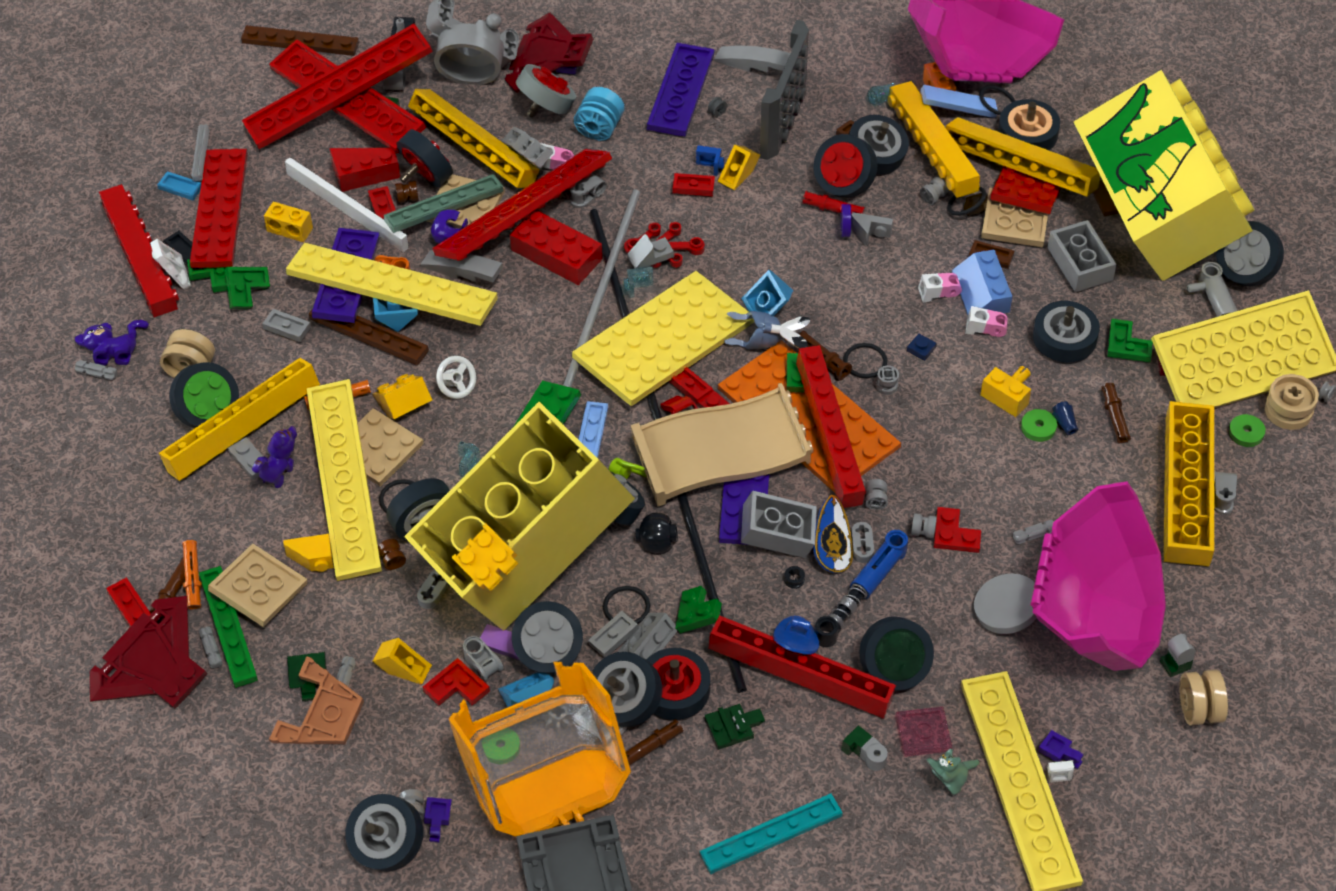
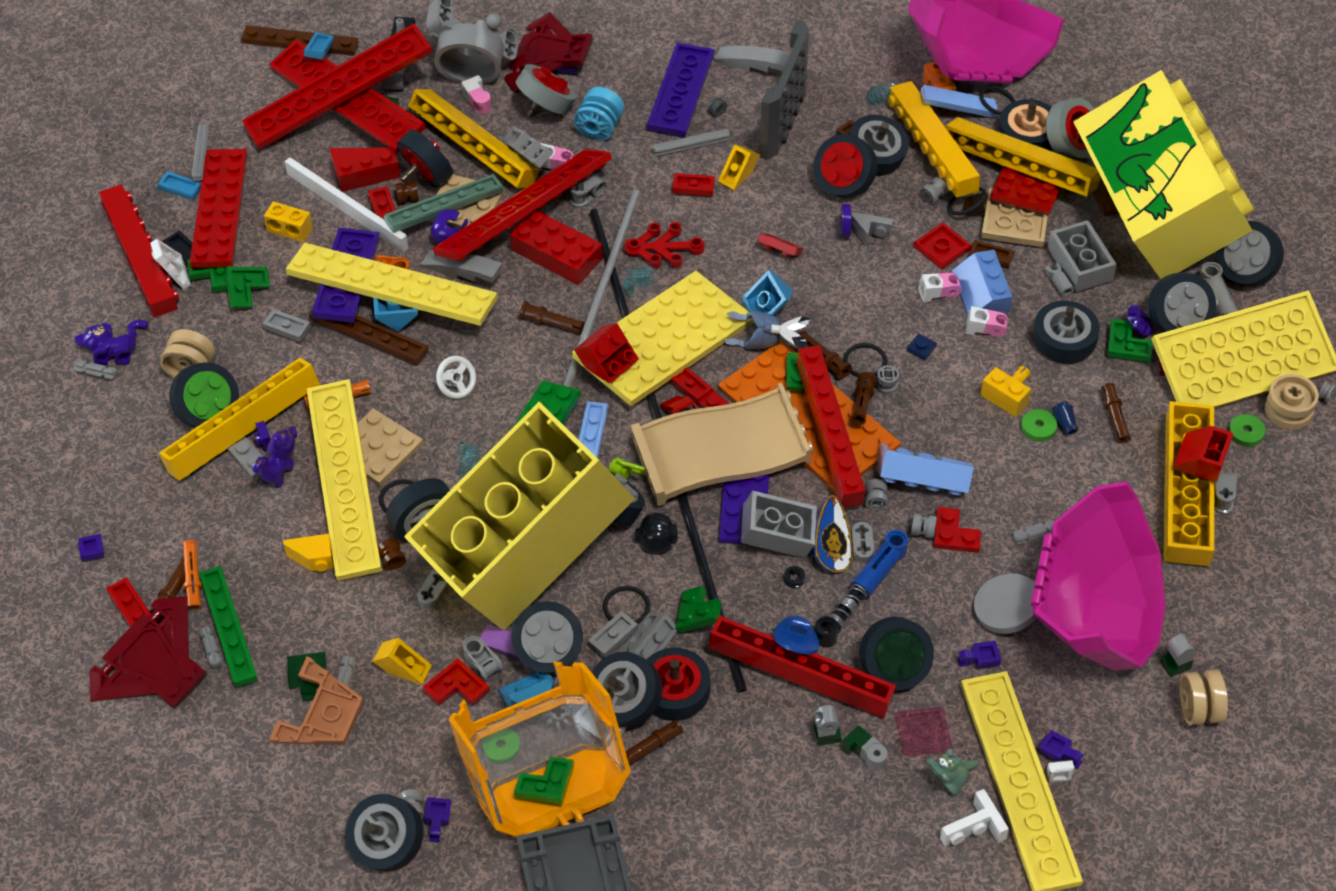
(91, 547): none -> dark purple plate
(257, 585): tan plate -> none
(262, 435): none -> dark purple plate
(319, 46): none -> dark azure tile
(402, 396): yellow slope -> none
(478, 98): none -> bright pink leg
(486, 557): yellow plate -> none
(542, 315): none -> reddish brown pin
(546, 788): none -> green plate
(607, 353): none -> red slope
(648, 253): light grey slope -> none
(691, 142): none -> light grey axle
(710, 157): blue bracket -> none
(733, 725): dark green piece -> none
(770, 833): teal tile -> none
(771, 242): none -> red plate
(827, 203): red pin -> none
(827, 725): none -> light grey leg
(864, 393): none -> reddish brown pin
(924, 470): none -> light blue wedge
(942, 246): none -> red tile
(976, 823): none -> white bracket
(984, 654): none -> dark purple plate
(1060, 280): none -> light grey bar
(1061, 128): none -> light grey wheel
(1140, 320): none -> dark purple gear
(1181, 301): none -> wheel
(1204, 452): none -> red slope

